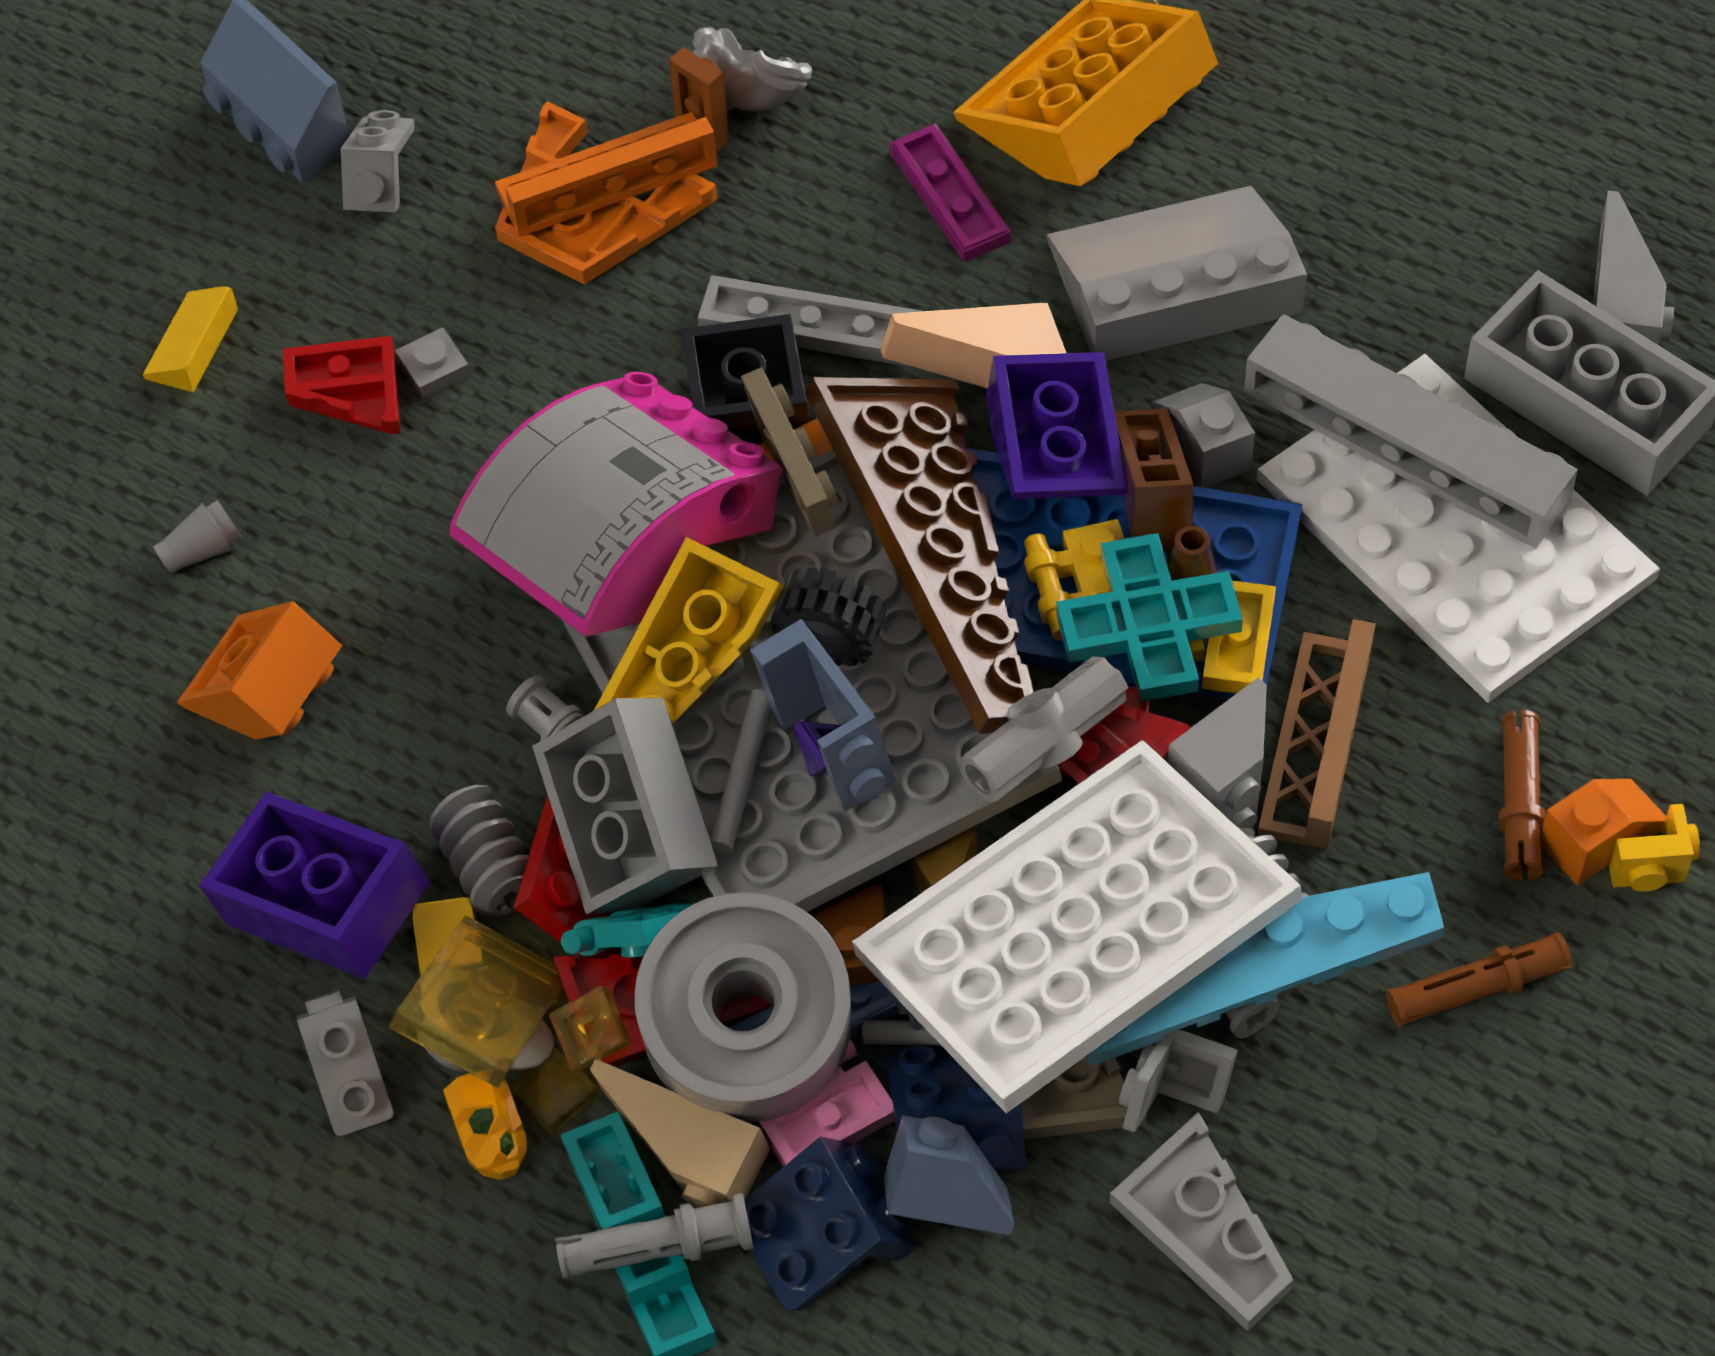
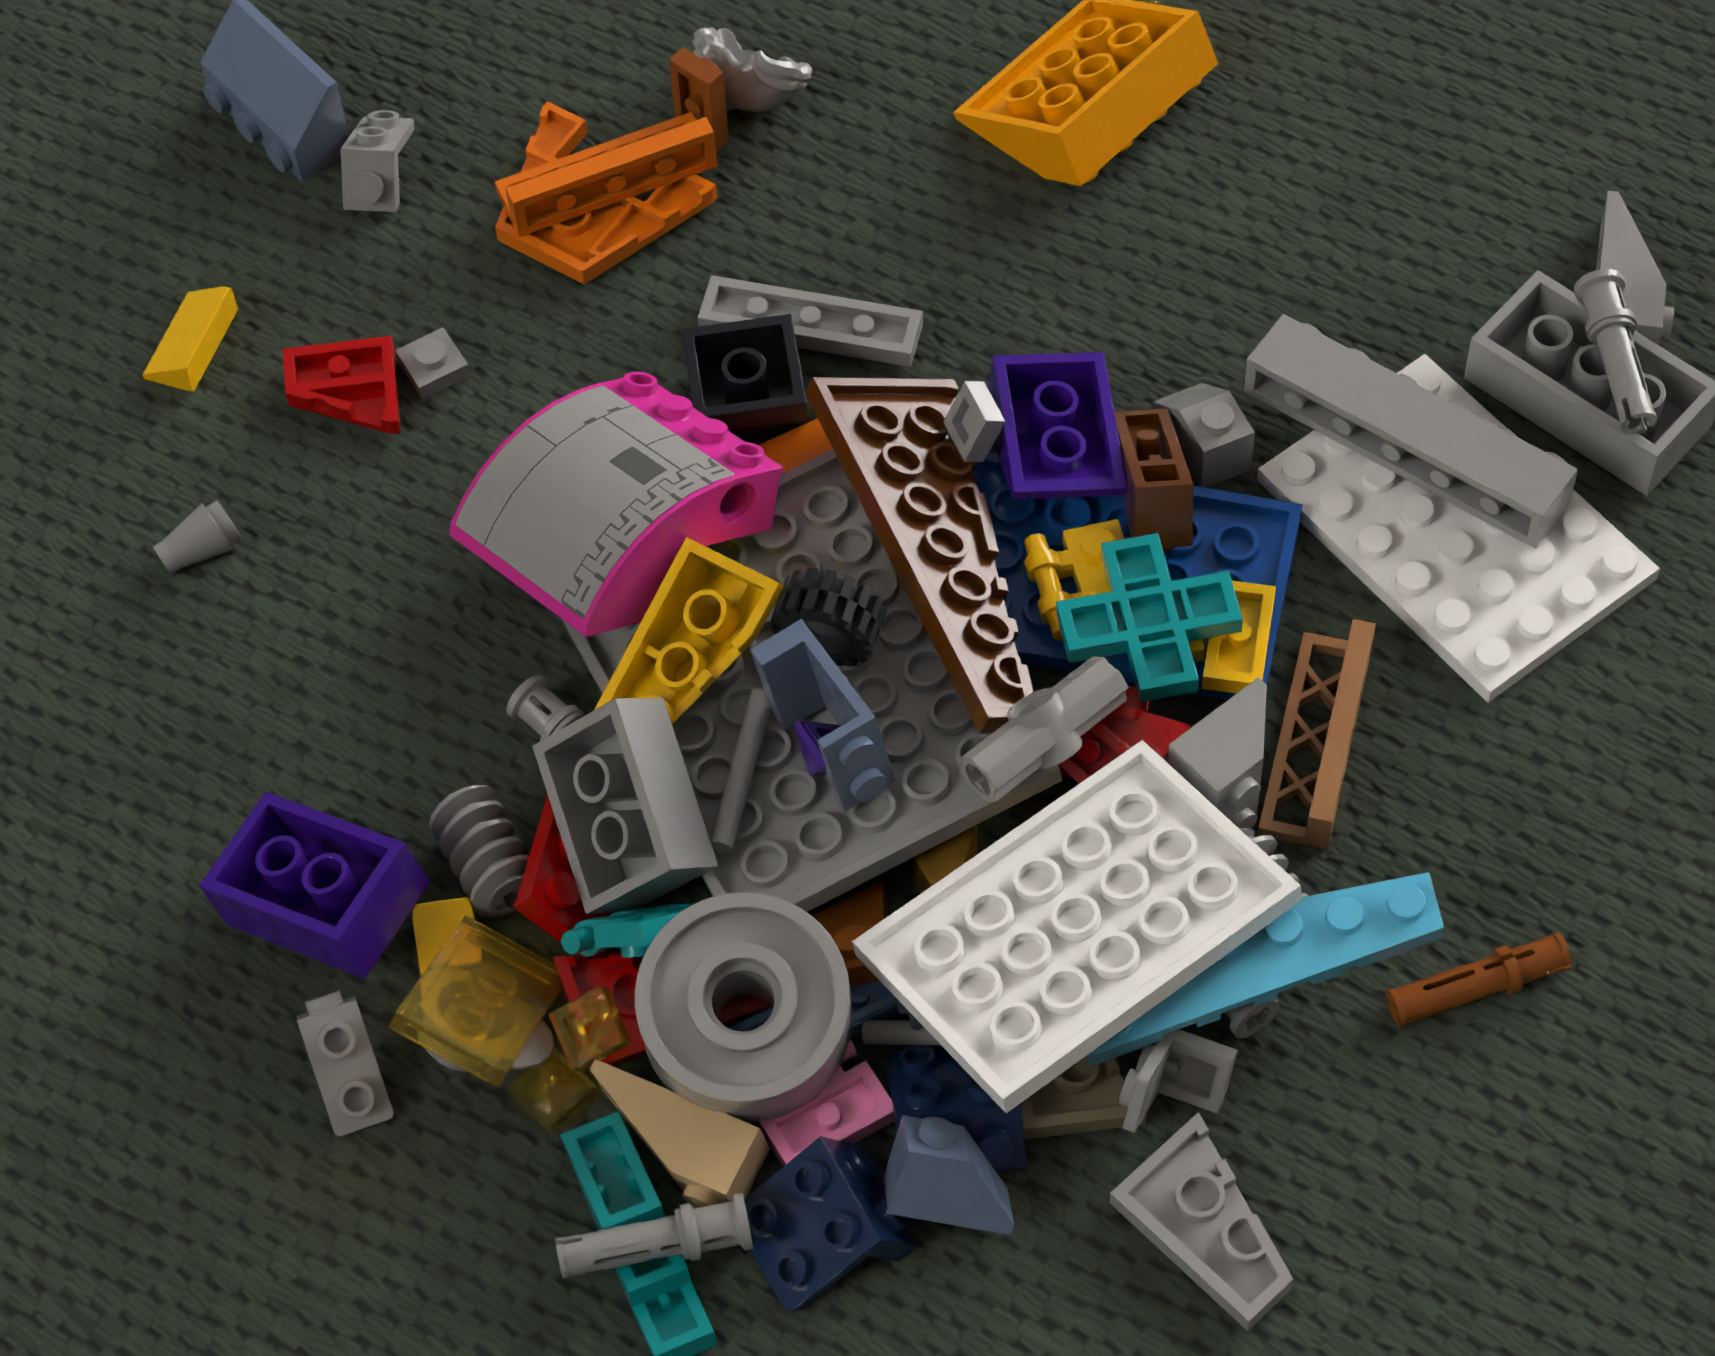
(263, 671): orange slope -> none
(487, 1125): light orange rock -> none
(791, 450): dark tan wing -> none
(950, 192): magenta tile -> none
(965, 340): light nougat slope -> none
(974, 421): none -> light grey plate
(1179, 272): light grey slope -> none
(1190, 554): reddish brown cone -> none
(1521, 816): dark orange pin -> none
(1586, 824): orange slope -> none
(1611, 329): none -> light grey pin
(1656, 860): yellow bracket -> none

